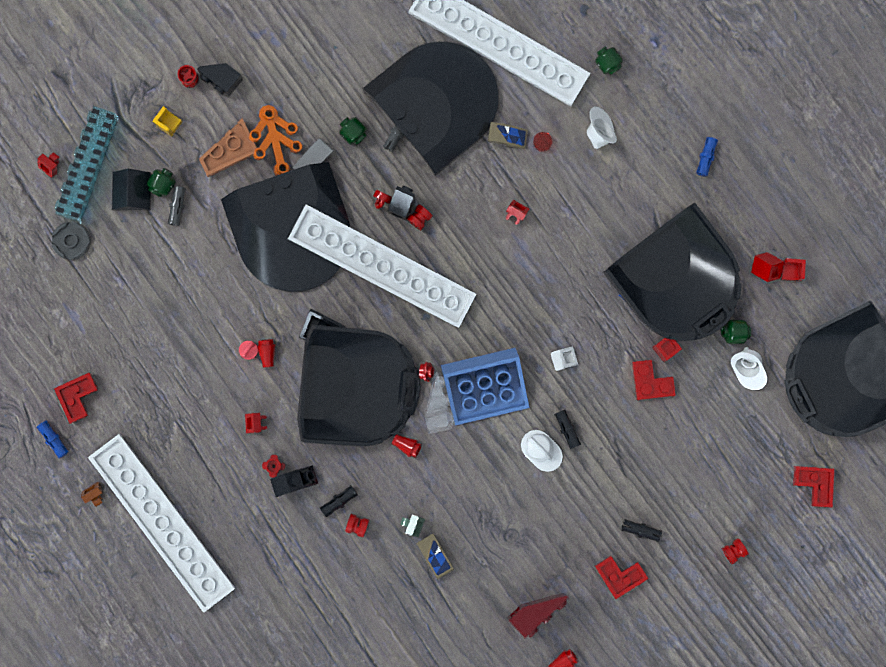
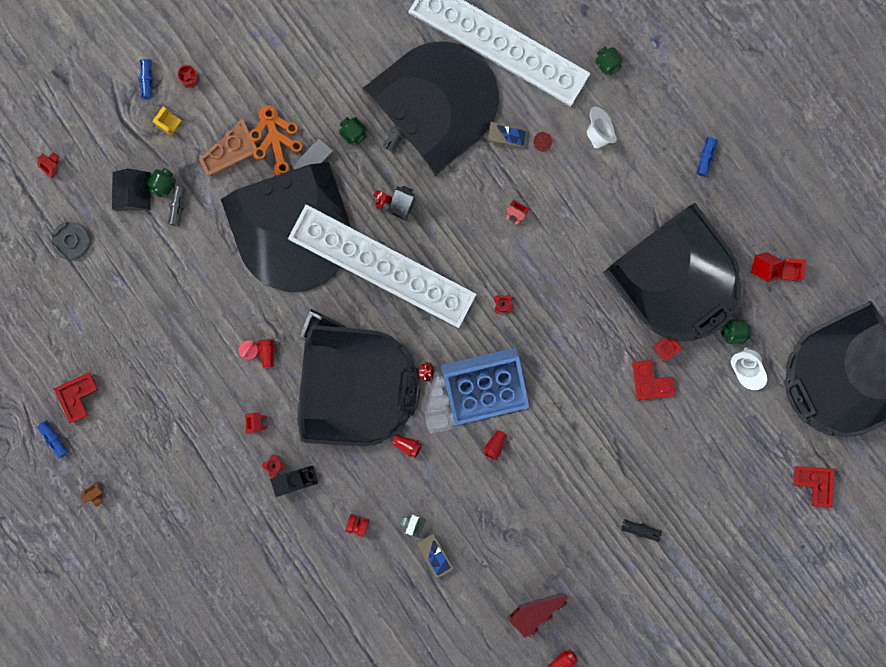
(86, 165): clear light blue brick -> none
(146, 78): none -> blue pin
(161, 523): white plate -> none
(222, 76): black slope -> none
(338, 501): black pin -> none
(418, 219): red wheel -> none
(495, 445): none -> red cone
(499, 300): none -> red plate
(541, 450): white piece -> none
(564, 358): white slope -> none
(567, 429): black pin -> none
(617, 581): red plate -> none
(735, 551): red wheel -> none

